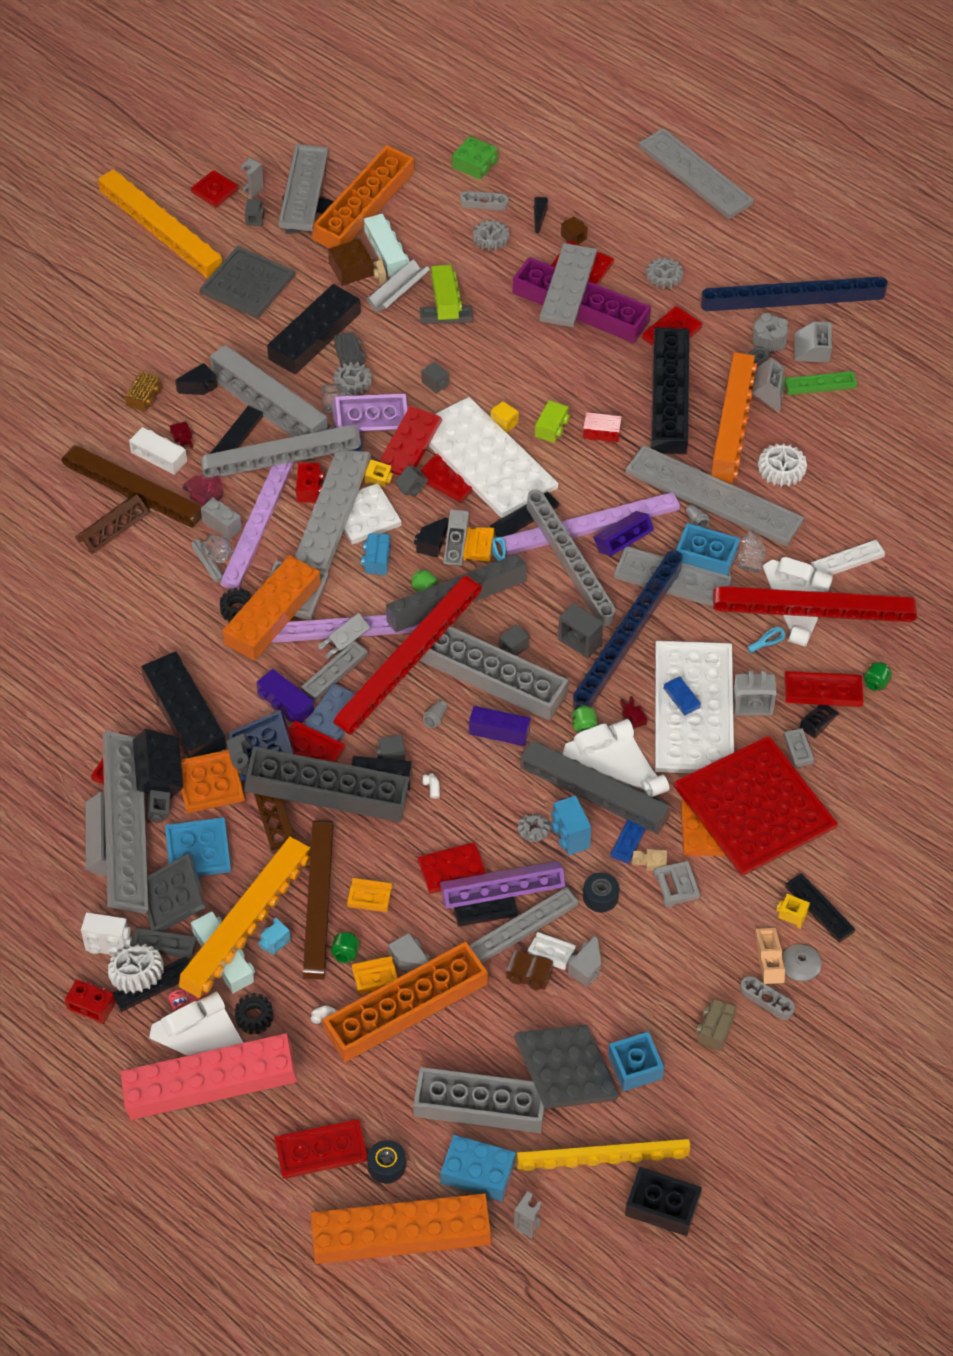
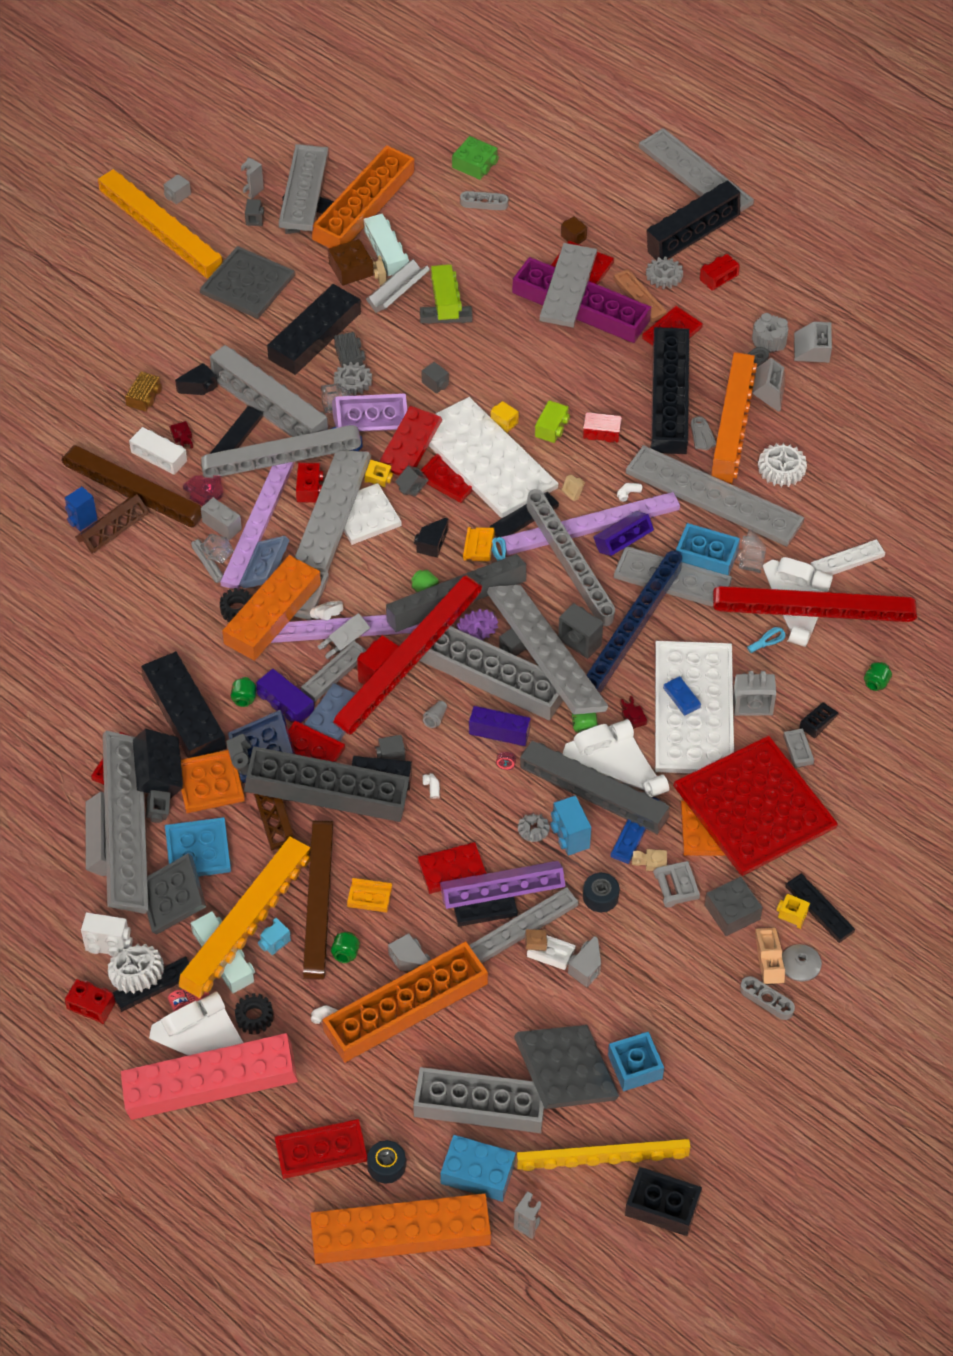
(80, 509): none -> blue brick
(166, 943): dark grey plate -> none
(177, 189): none -> light grey brick
(214, 188): red plate -> none
(243, 692): none -> green head
(264, 561): none -> sand blue plate
(327, 610): none -> white plate
(373, 974): light orange plate -> none
(374, 657): none -> red brick
(377, 554): dark azure brick -> none
(456, 537): light grey slope -> none
(478, 624): none -> medium lavender gear
(491, 235): light grey gear -> none
(505, 761): none -> clear pink tile
(529, 970): reddish brown brick -> none
(536, 939): none -> medium nougat plate
(540, 210): black slope -> none
(547, 649): none -> light grey plate
(573, 487): none -> tan tile
(623, 492): none -> white arm
(636, 291): none -> nougat plate
(693, 221): none -> black brick
(697, 516): light grey cone -> none
(702, 434): none -> light grey piece
(716, 1024): dark tan brick -> none
(719, 271): none -> red brick
(733, 906): none -> dark grey brick
(793, 293): dark blue beam -> none
(820, 383): bright green tile -> none
(823, 688): red plate -> none

